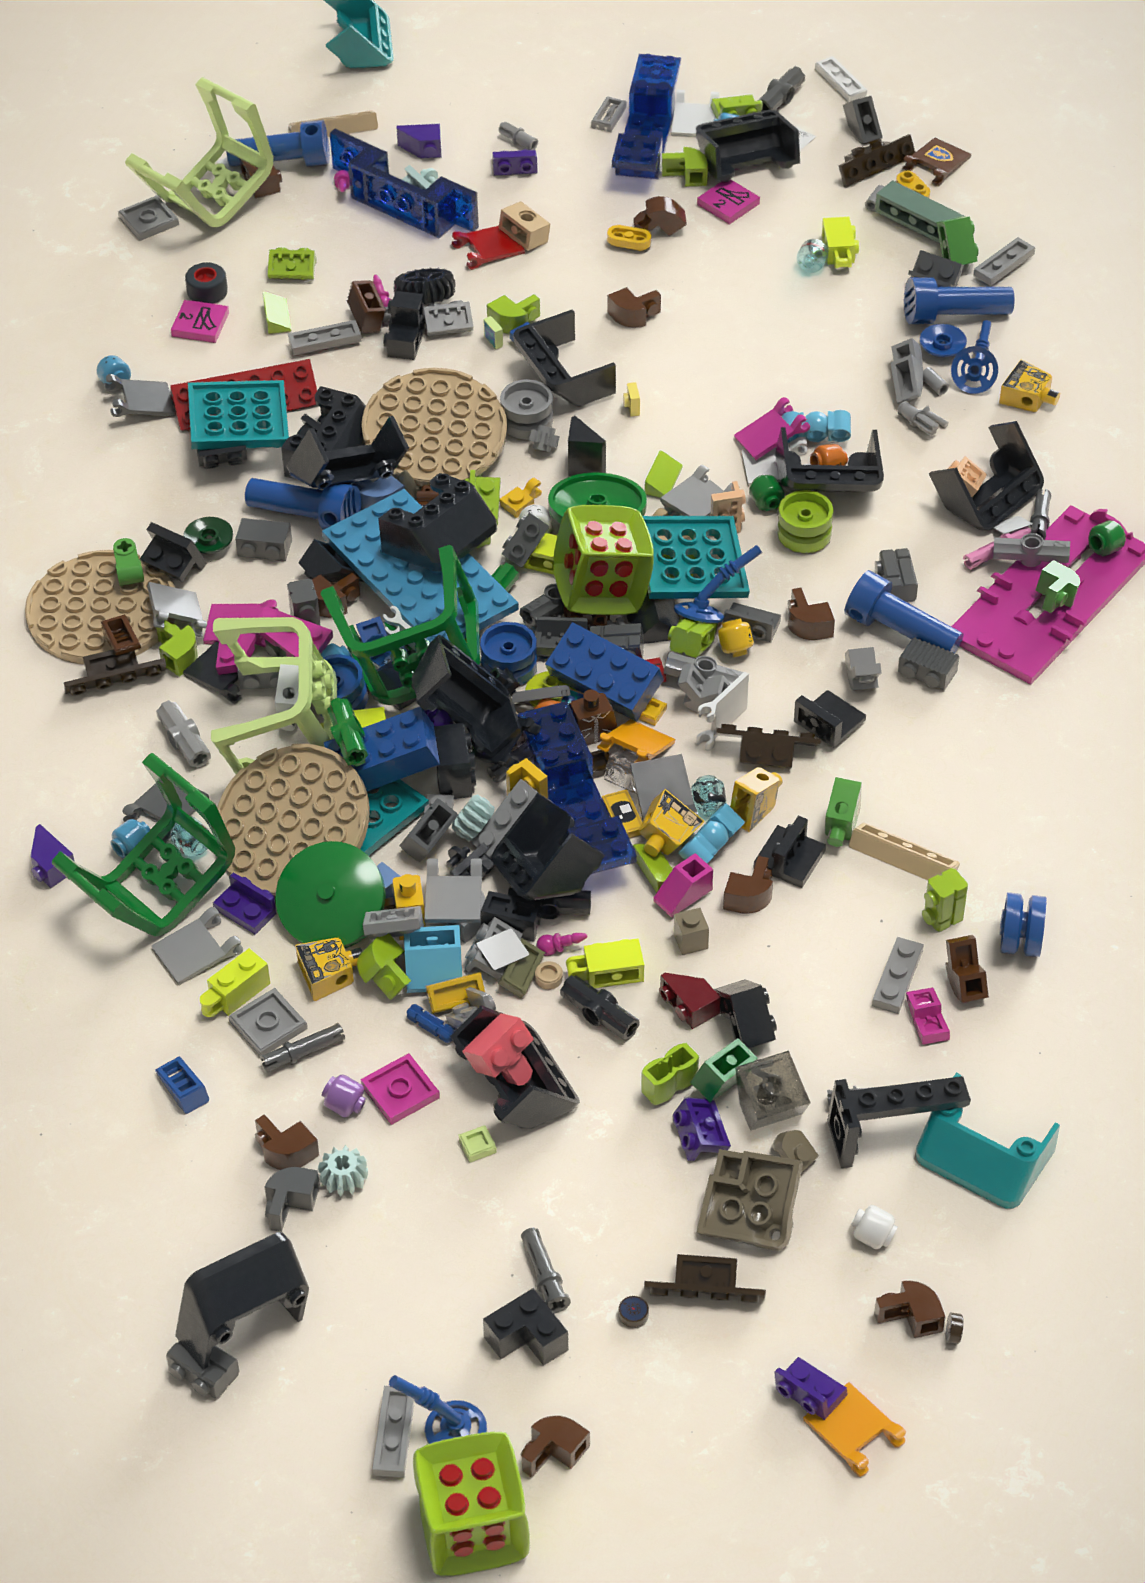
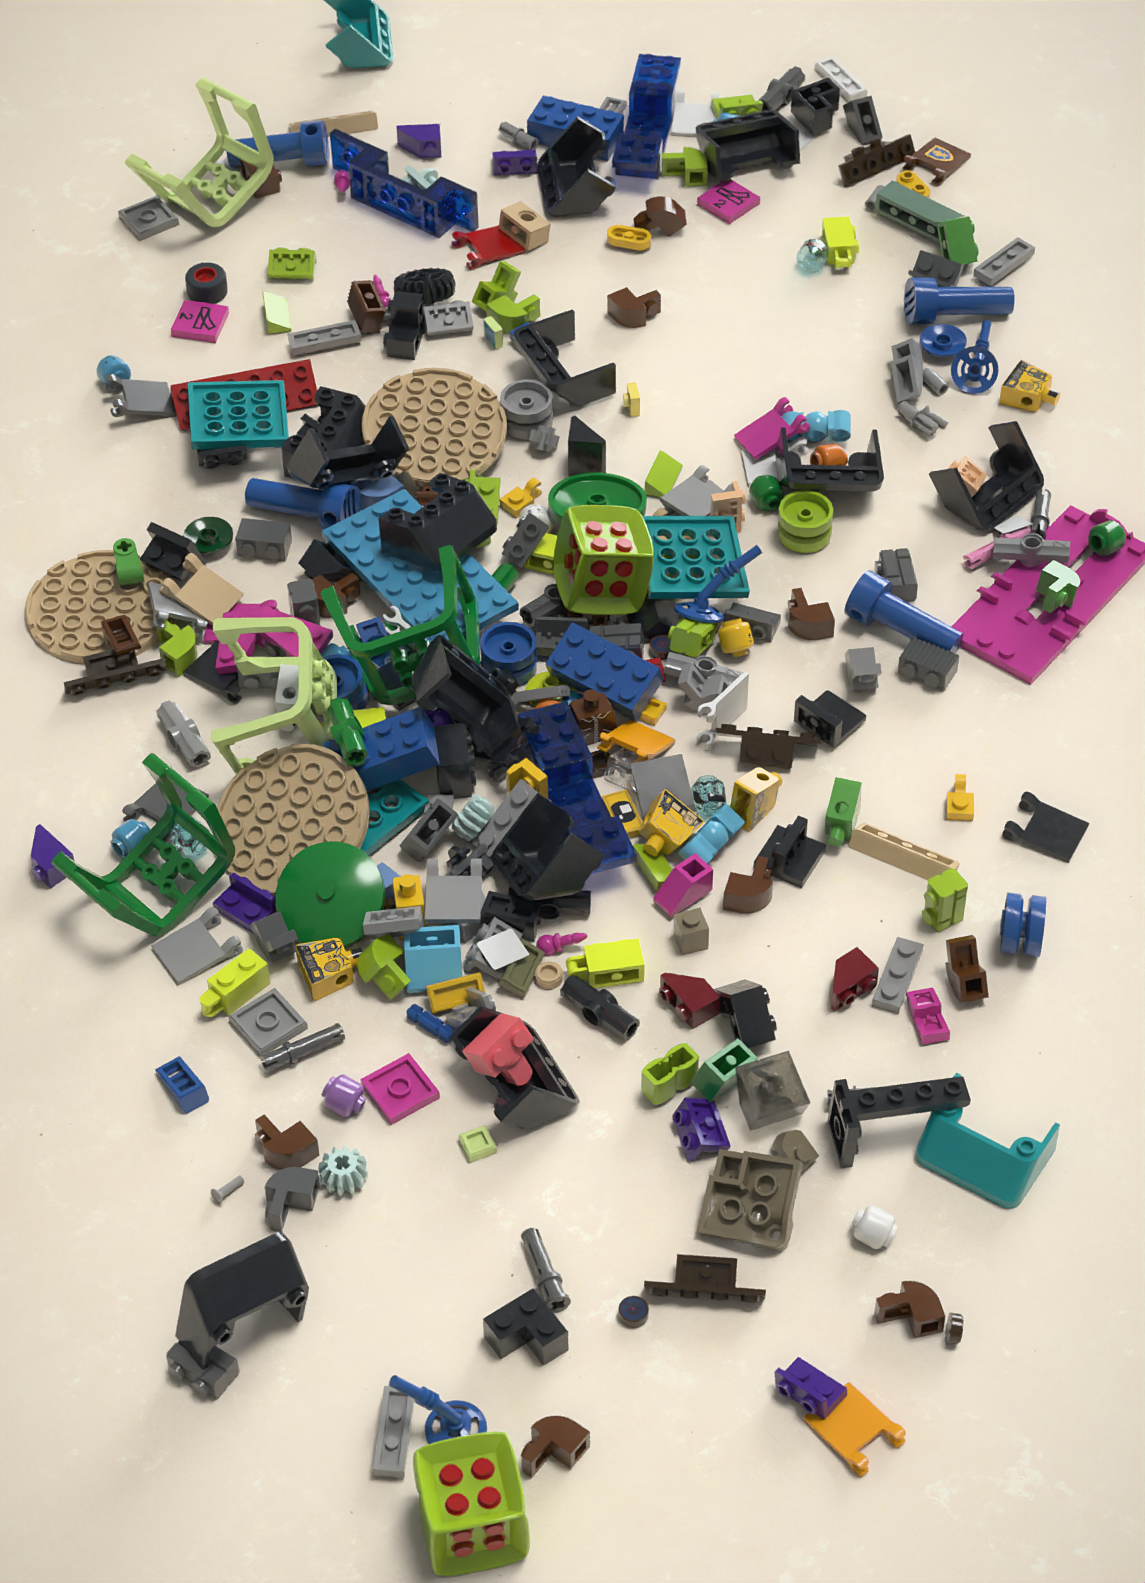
(204, 593): none -> tan flag
(218, 1195): none -> light grey piece
(274, 937): none -> dark grey brick
(501, 284): none -> lime brick
(554, 115): none -> blue brick
(569, 172): none -> black windscreen
(660, 646): none -> tile
(815, 105): none -> black brick
(852, 977): none -> dark red slope
(959, 803): none -> yellow plate
(1048, 829): none -> black flag

